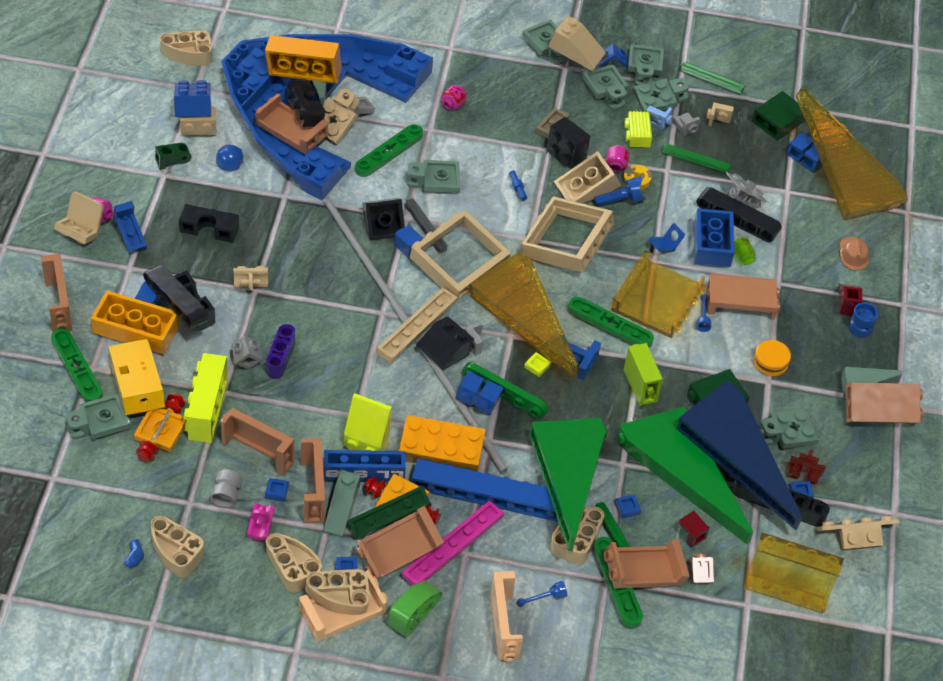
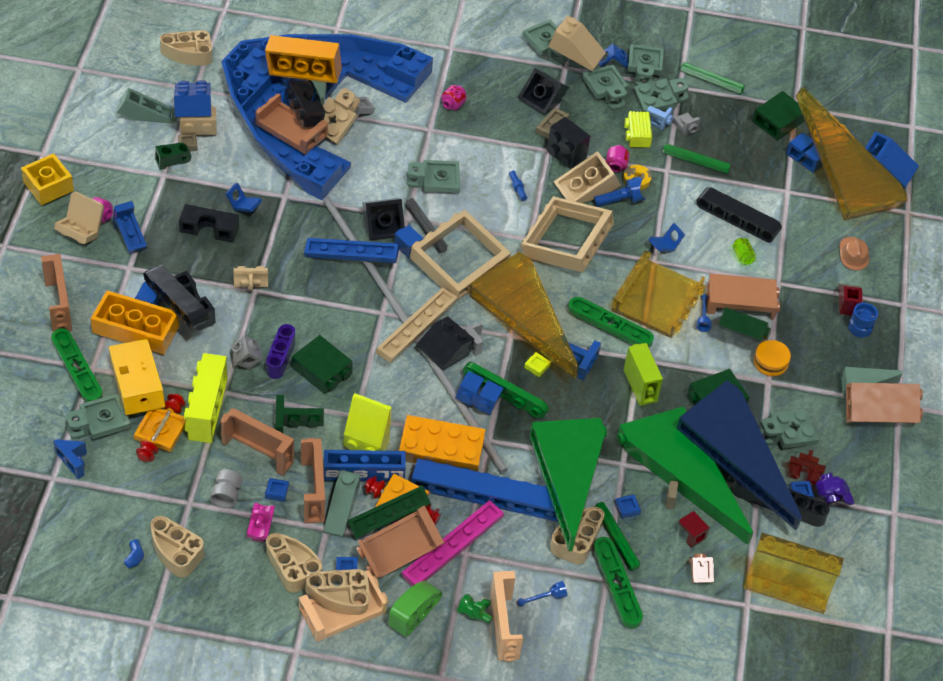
(47, 179): none -> yellow brick
(70, 454): none -> blue slope
(144, 108): none -> sand green slope
(189, 140): none -> dark tan tile
(229, 157): blue hair -> none
(243, 203): none -> blue bracket
(296, 416): none -> dark green bracket
(322, 364): none -> dark green brick
(351, 250): none -> blue plate
(379, 156): green piece -> none
(474, 609): none -> green piece
(543, 91): none -> black slope
(646, 565): nougat panel -> none
(671, 494): none -> dark tan tile
(713, 237): blue brick -> none
(720, 113): tan bracket -> none
(744, 325): none -> dark green brick
(745, 191): light grey hinge -> none
(833, 489): none -> dark purple head
(862, 534): tan bracket -> none
(892, 158): none -> blue slope

